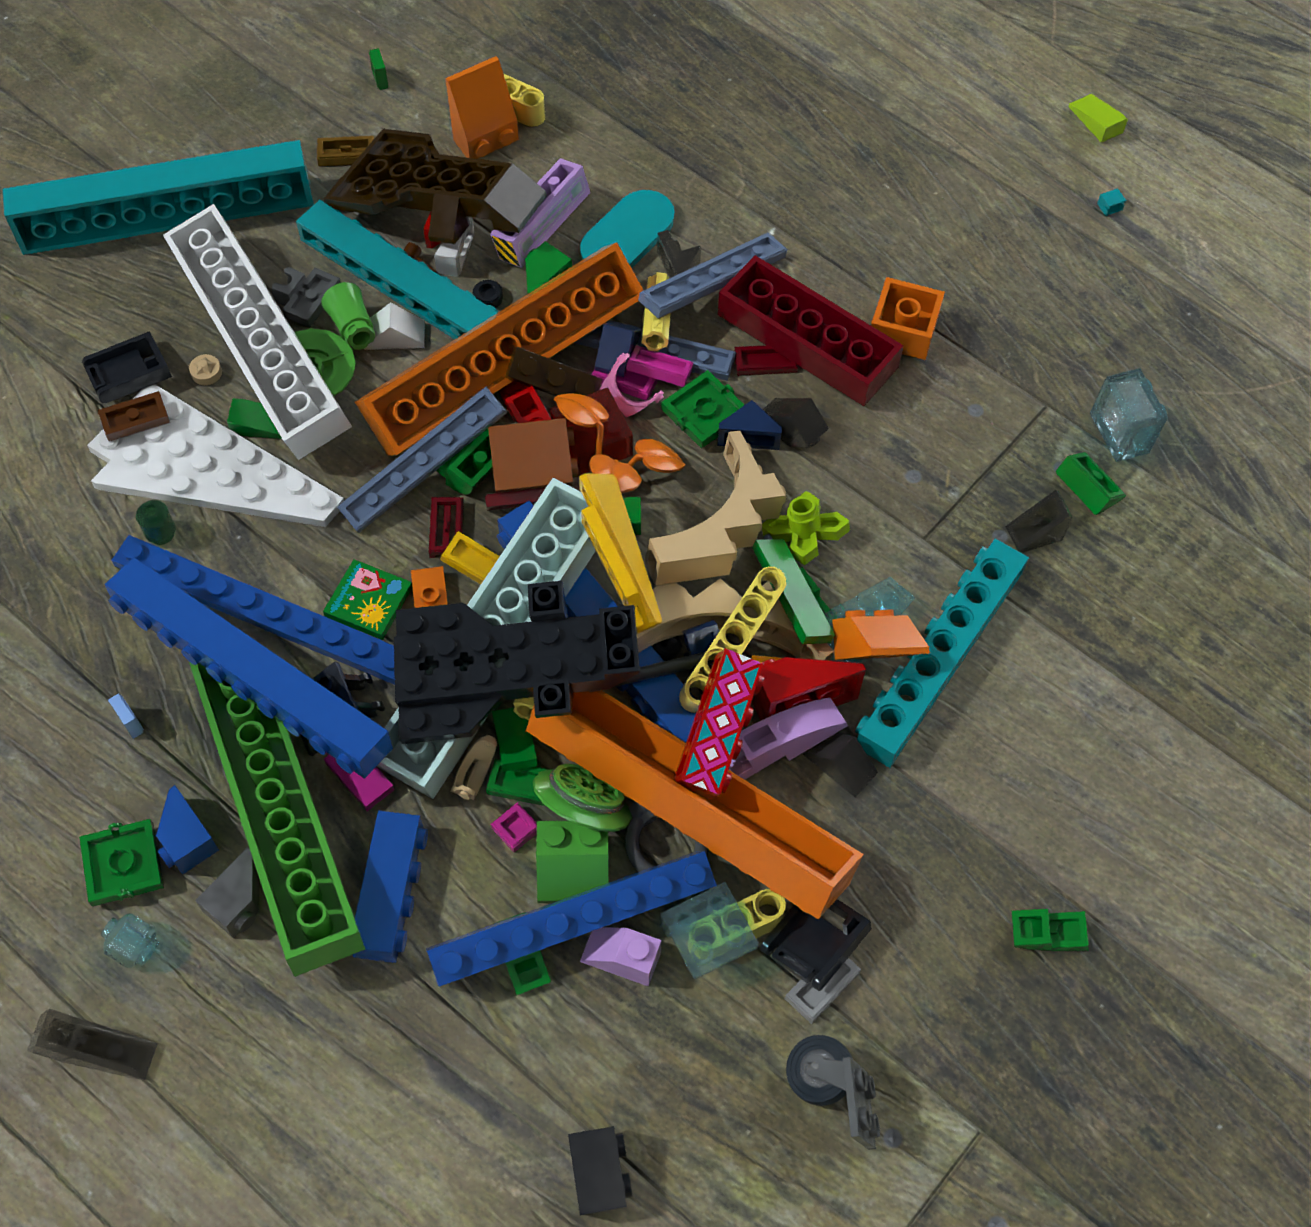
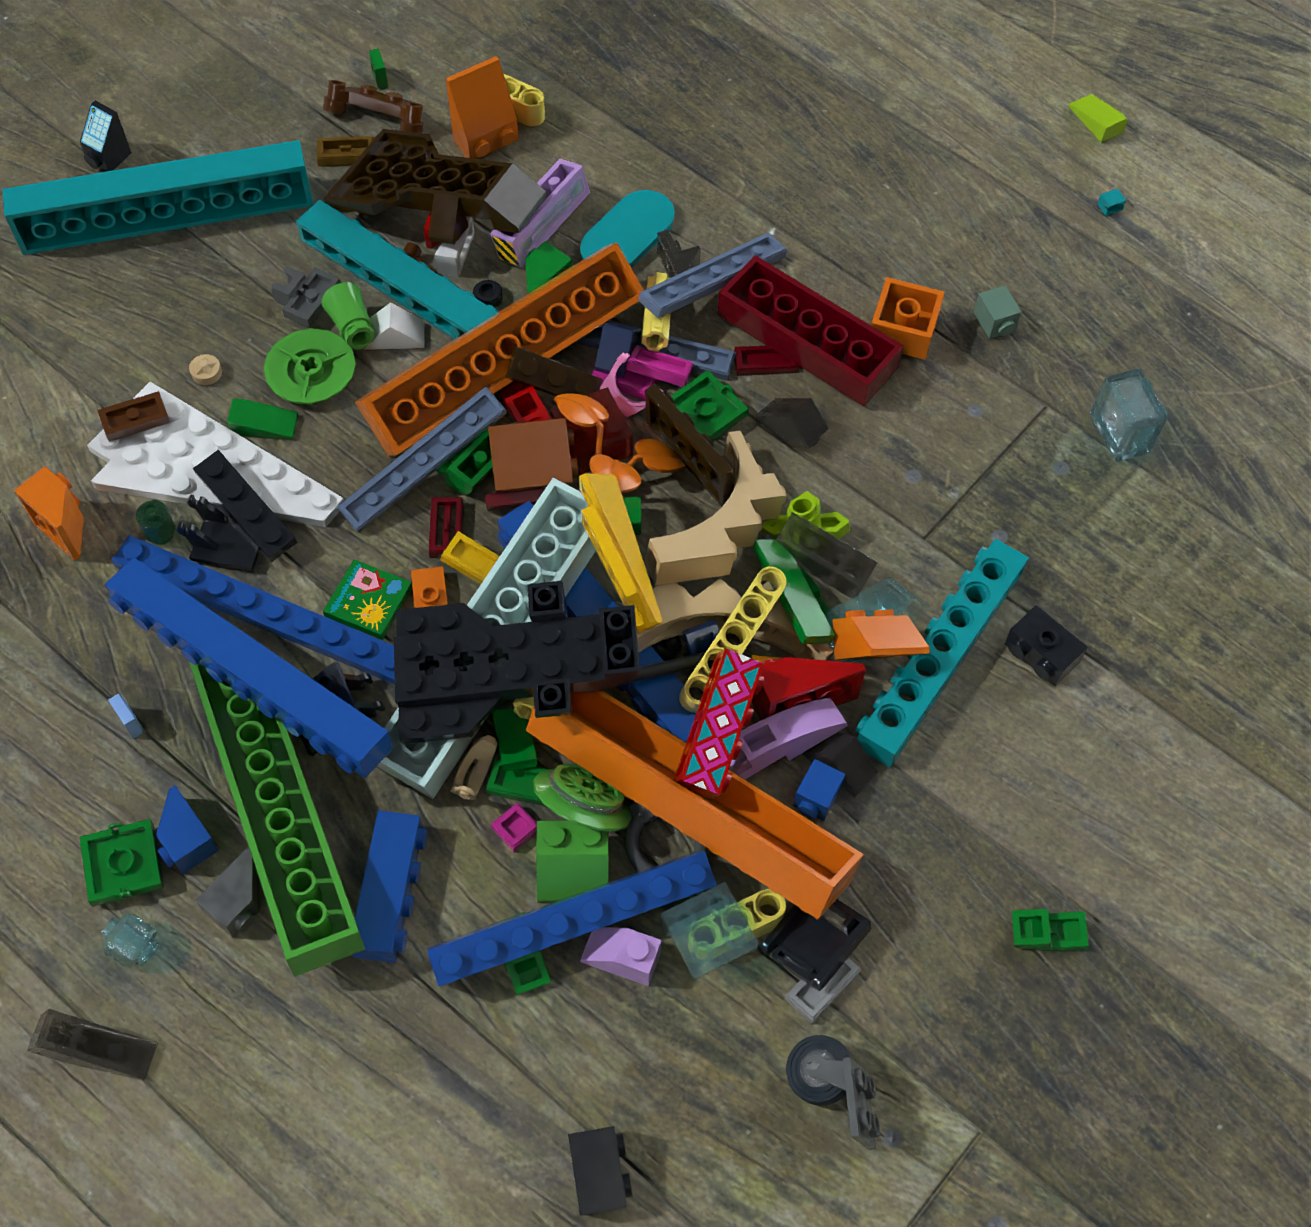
(53, 509): none -> orange slope
(104, 138): none -> black slope
(121, 369): black container -> none
(220, 539): none -> black plate
(245, 505): none -> black plate
(257, 333): white brick -> none
(366, 791): dark pink tile -> none
(368, 97): none -> reddish brown plate
(694, 449): none -> dark brown plate
(755, 426): dark blue slope -> none
(818, 790): none -> blue brick
(826, 556): none -> clear smoke slope
(997, 312): none -> sand green brick
(1041, 524): clear smoke slope -> none
(1045, 645): none -> black brick
(1089, 482): green slope -> none

